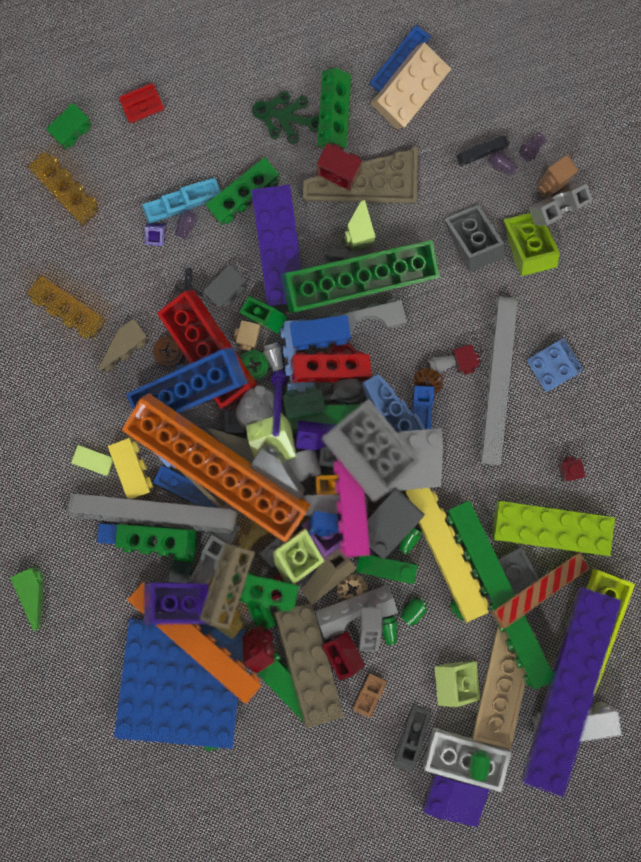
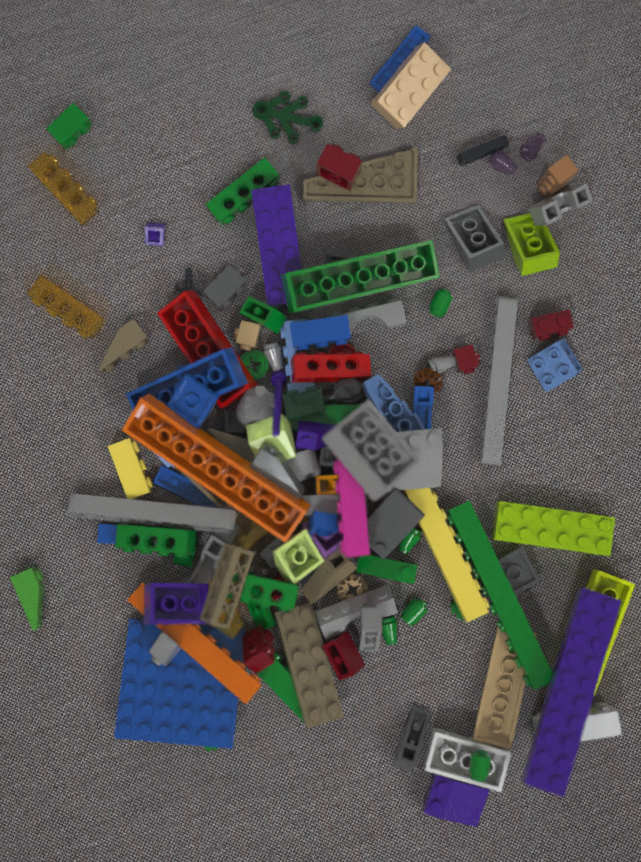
(92, 460): yellowish green tile -> none
(141, 103): red plate -> none
(161, 345): reddish brown gear -> none
(164, 650): none -> light grey slope
(180, 572): black panel -> none
(184, 199): medium azure slope -> none
(185, 224): clear purple cone -> none
(193, 401): none -> blue tile
(334, 108): green brick -> none
(360, 229): yellowish green slope -> none
(369, 695): medium nougat slope -> none
(440, 303): none -> green brick
(457, 683): yellowish green slope -> none
(540, 590): tile -> none
(550, 324): none -> dark red brick
(571, 469): dark red brick -> none

